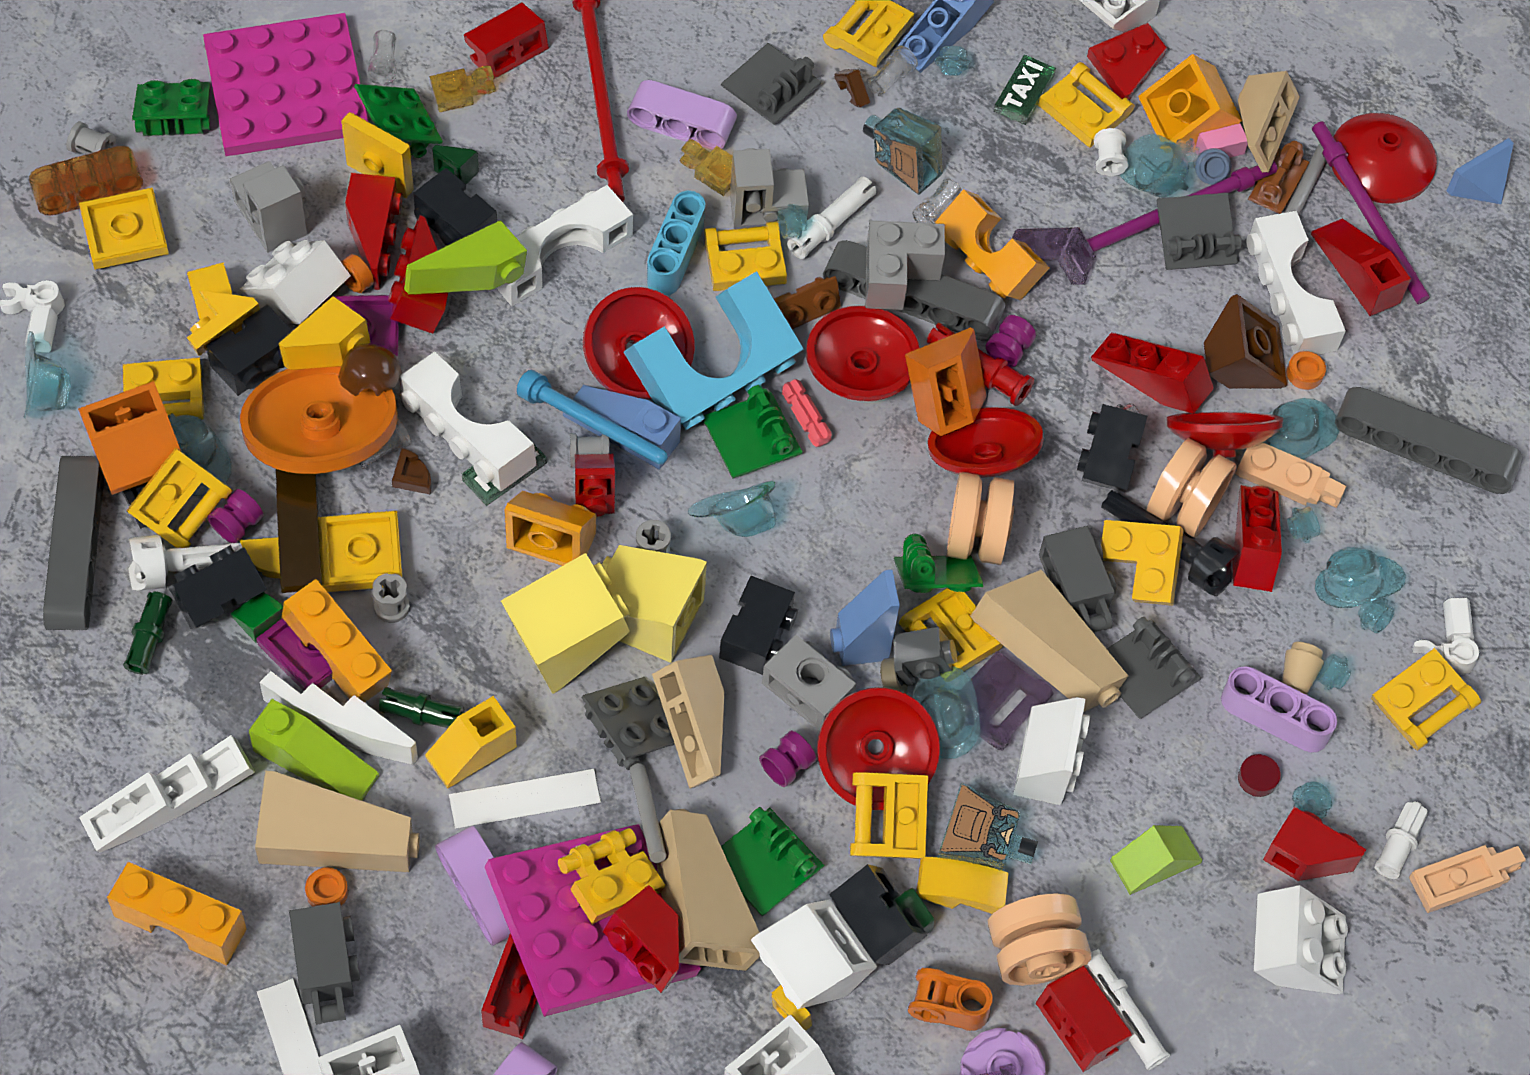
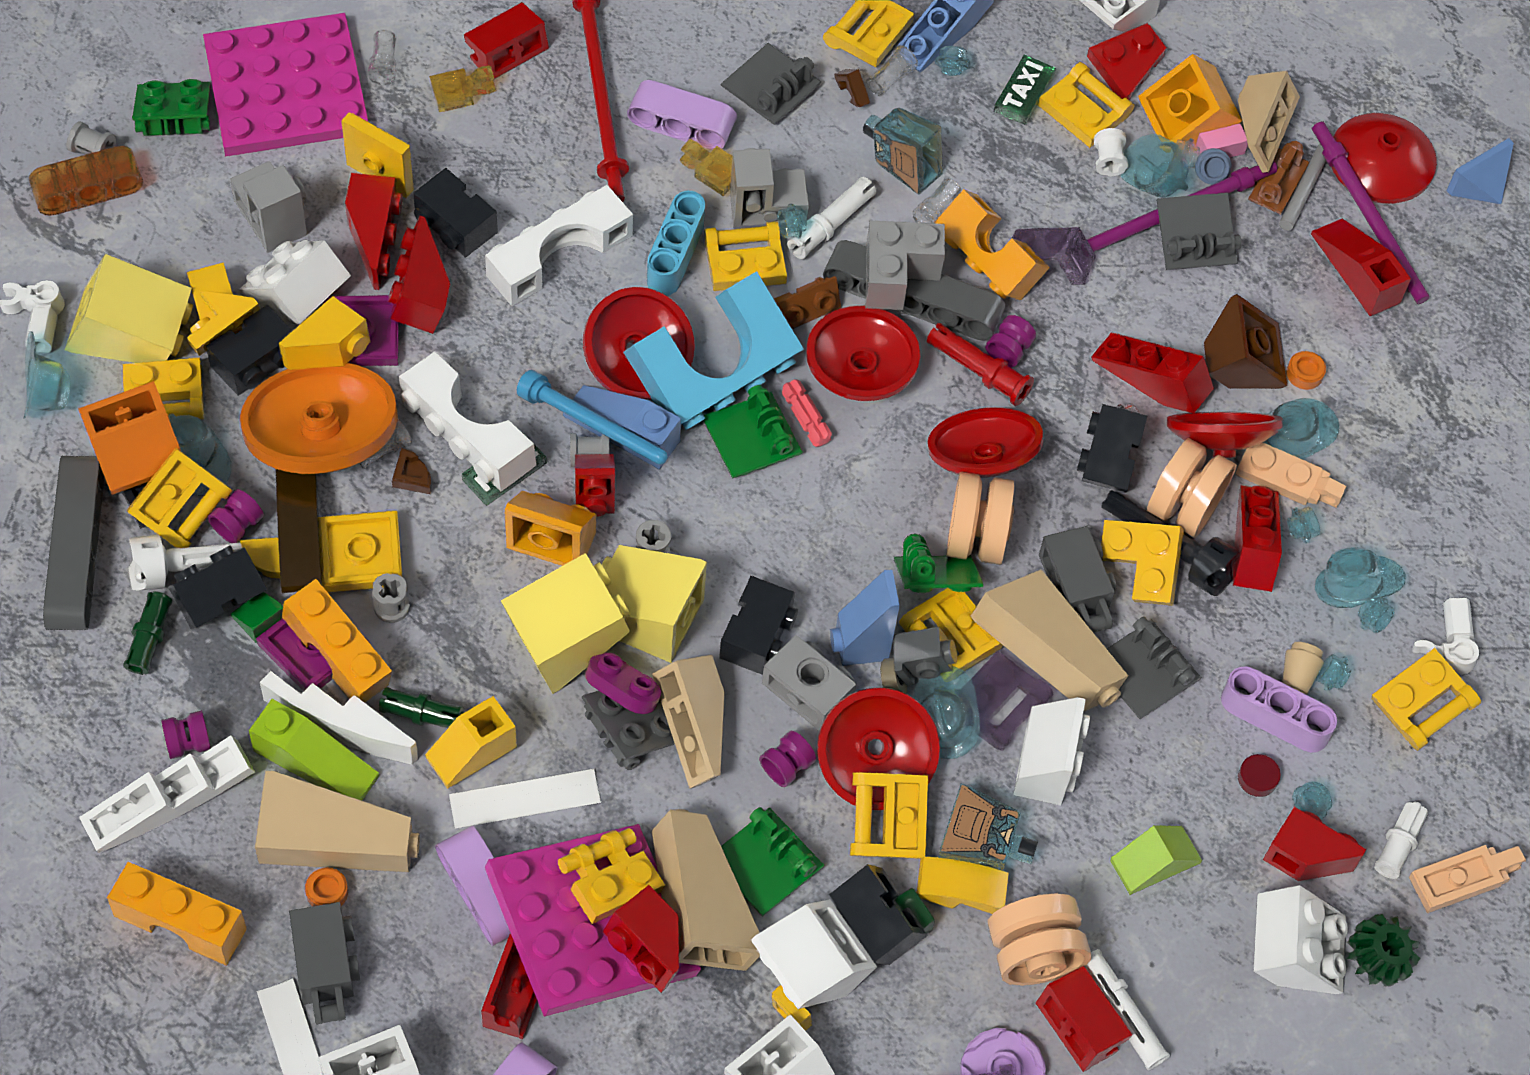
(123, 228): yellow plate -> none
(129, 314): none -> light yellow slope
(176, 735): none -> magenta wheel
(361, 276): orange tile -> none
(369, 368): reddish brown hair -> none
(401, 115): green hinge -> none
(459, 161): dark green slope -> none
(470, 264): lime slope -> none
(623, 683): none -> magenta plate
(647, 813): light grey bar -> none
(740, 511): clear light blue piece -> none
(947, 382): orange slope -> none
(947, 1000): orange piece -> none
(1306, 320): white arch -> none
(1383, 950): none -> dark green gear
(1428, 440): dark grey beam -> none

